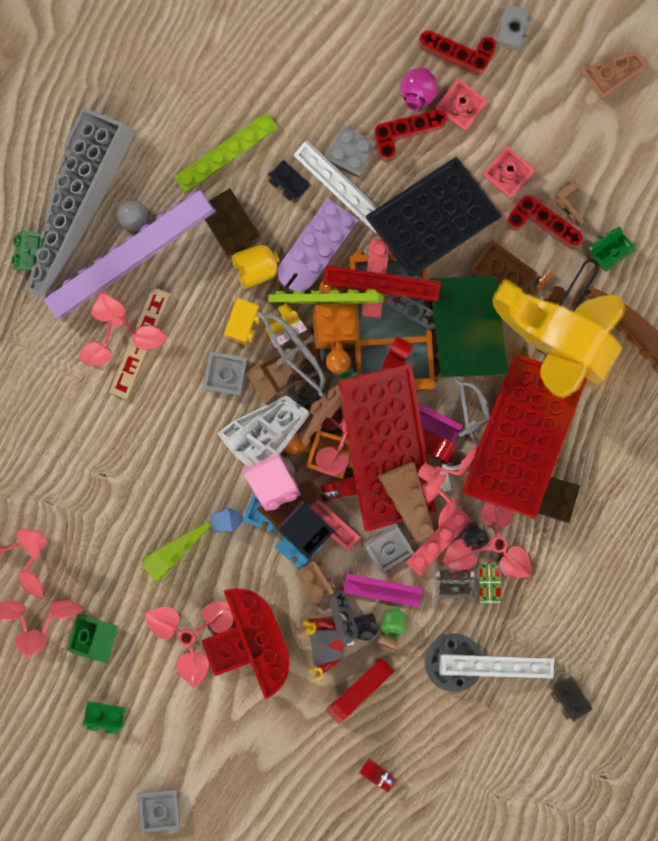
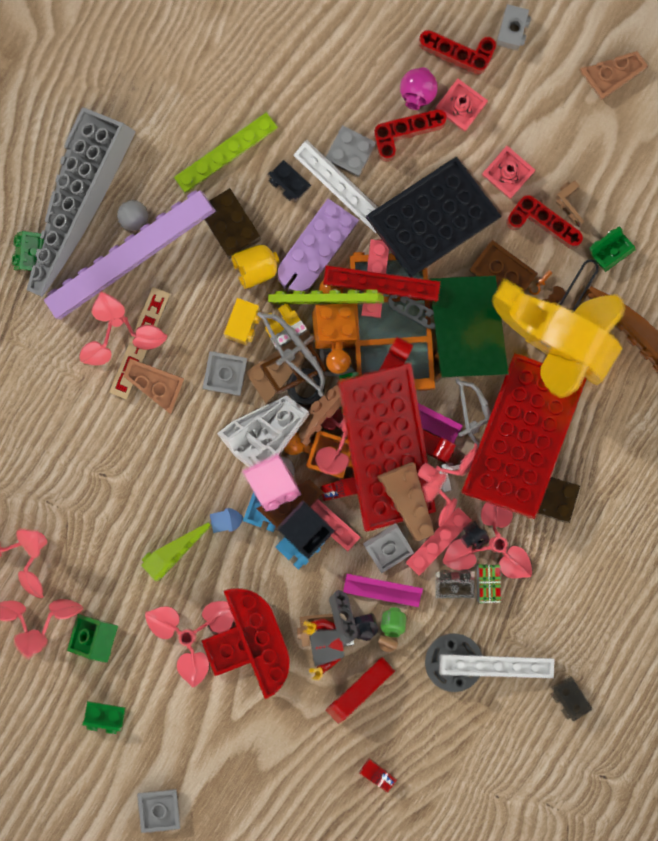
(155, 383): none -> nougat wing
(314, 581): medium nougat bracket -> none

